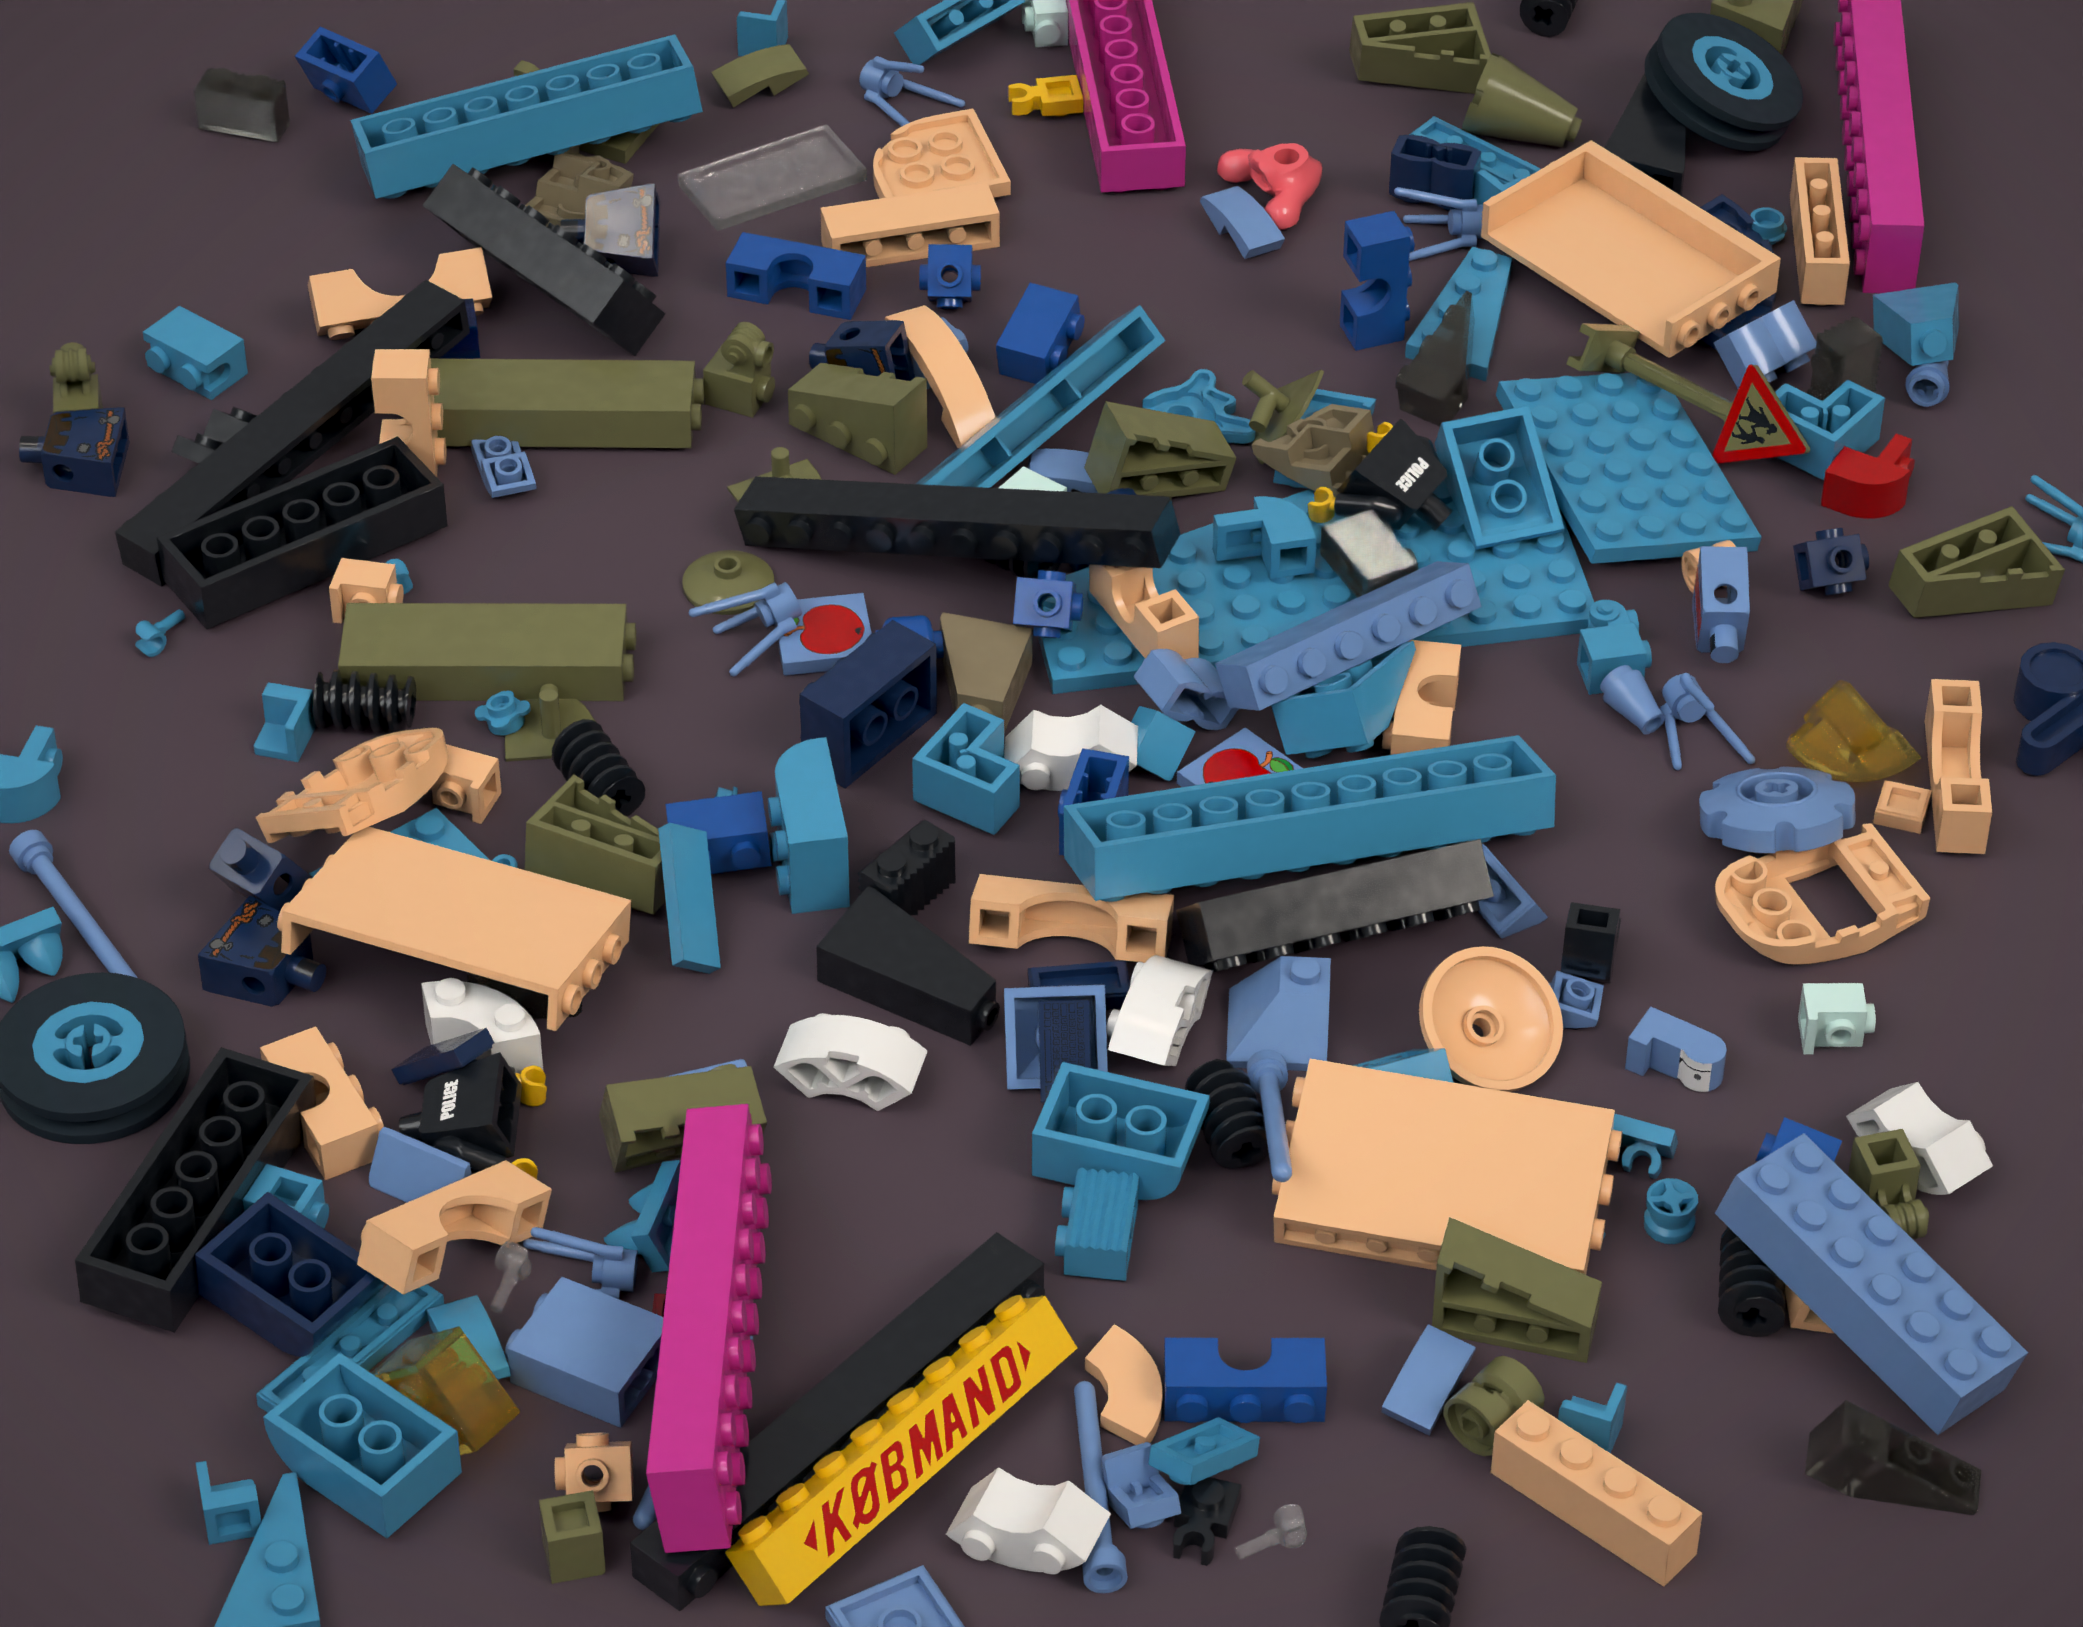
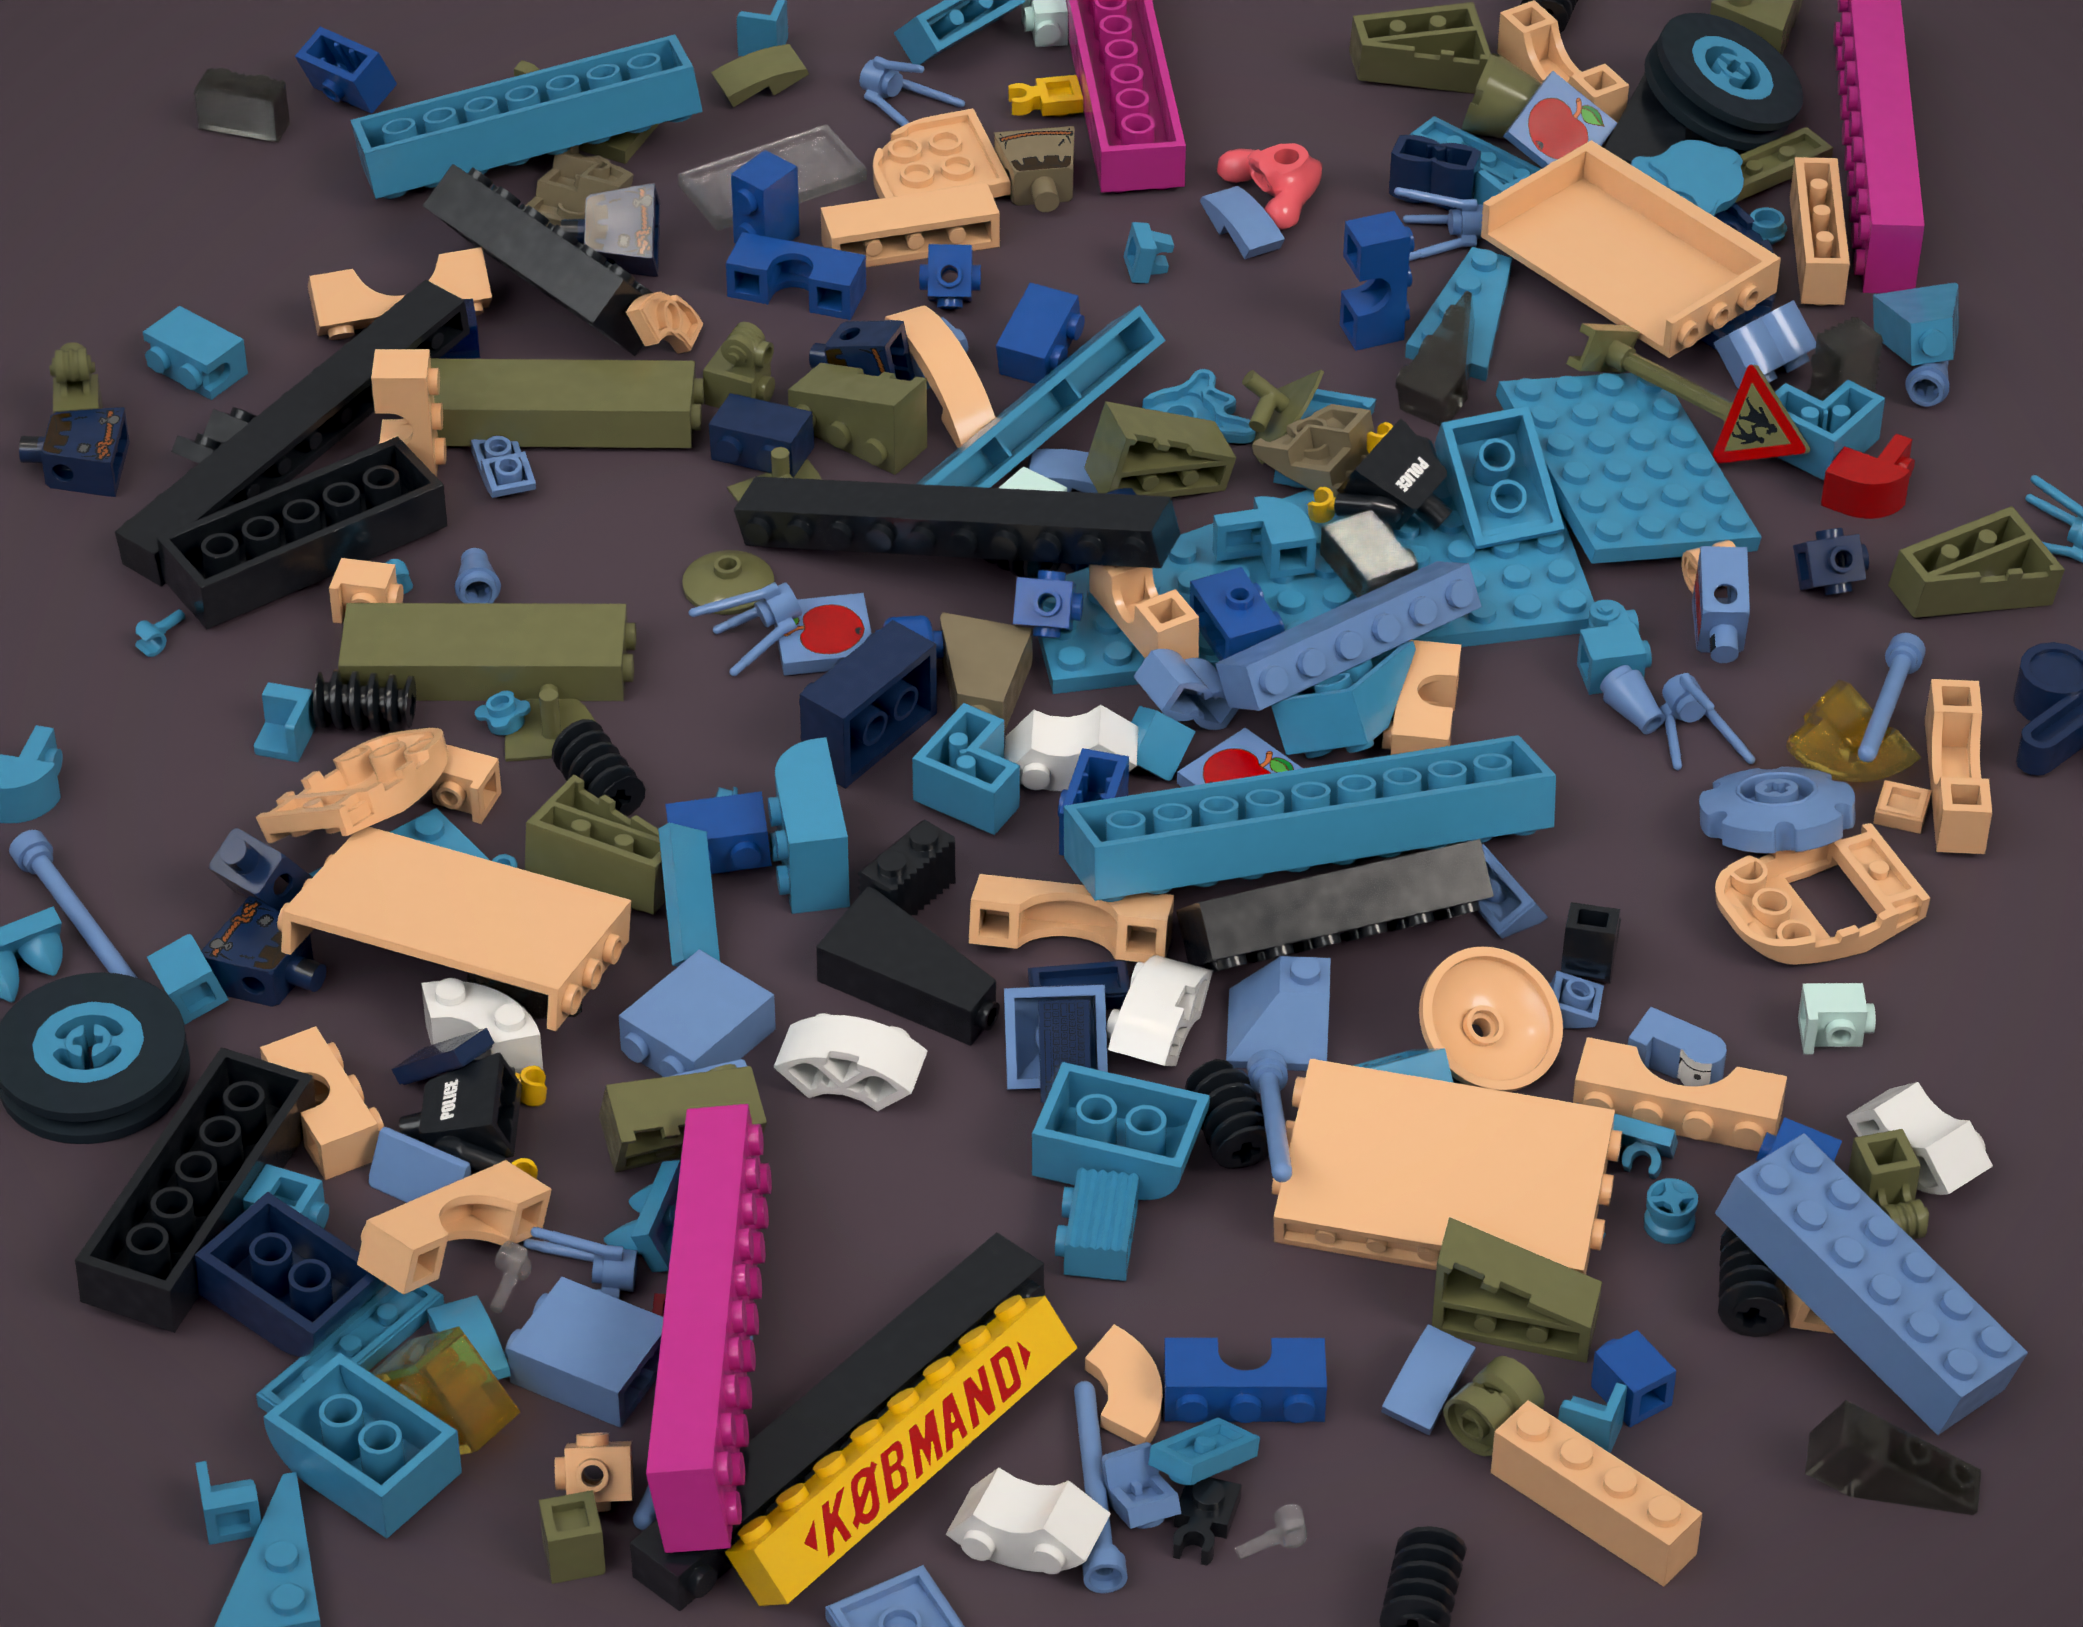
(187, 978): none -> dark azure panel
(476, 578): none -> medium blue cone
(666, 318): none -> light nougat tile
(697, 1018): none -> medium blue brick
(750, 428): none -> dark blue brick
(766, 198): none -> blue brick
(1038, 165): none -> dark tan torso
(1142, 252): none -> dark azure tile
(1232, 612): none -> blue brick
(1534, 44): none -> light nougat arch
(1557, 122): none -> tile
(1640, 1367): none -> blue brick
(1698, 172): none -> dark azure tile
(1727, 1112): none -> light nougat arch
(1775, 160): none -> olive plate
(1903, 657): none -> medium blue piece

